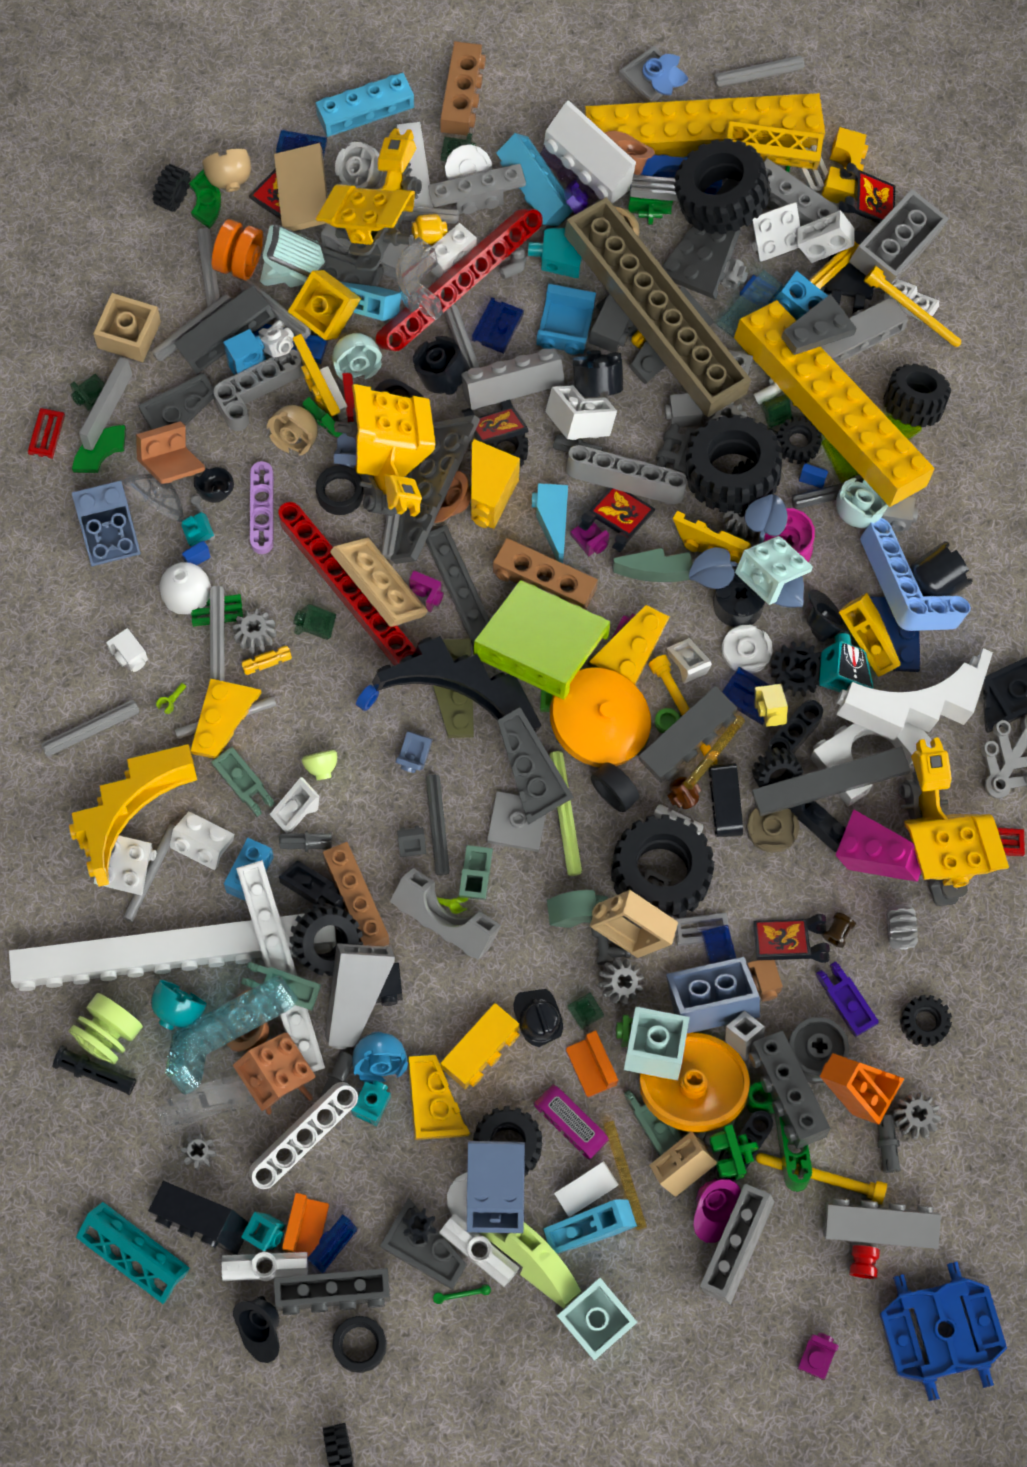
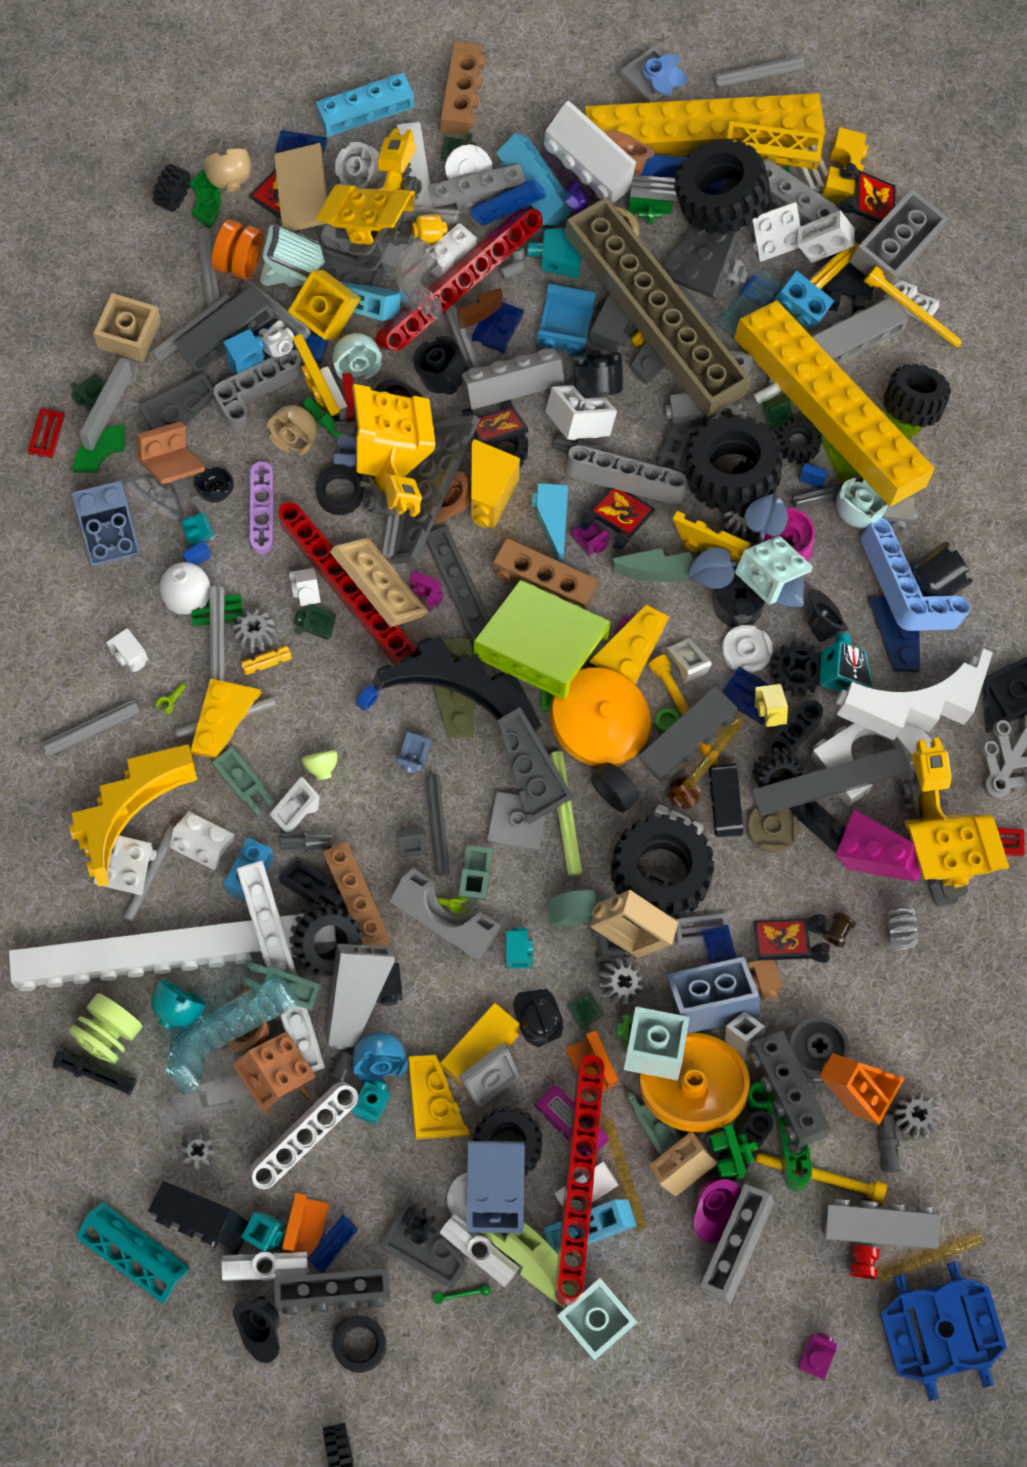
(305, 586): none -> white brick
(487, 304): none -> reddish brown slope
(490, 1076): none -> light grey plate
(508, 202): none -> blue plate
(518, 949): none -> teal brick
(579, 1191): none -> red beam
(818, 327): dark grey wing -> none
(848, 1001): dark purple hinge -> none
(870, 634): yellow slope -> none
(929, 1258): none -> clear yellow bar
(932, 1006): black tyre -> none

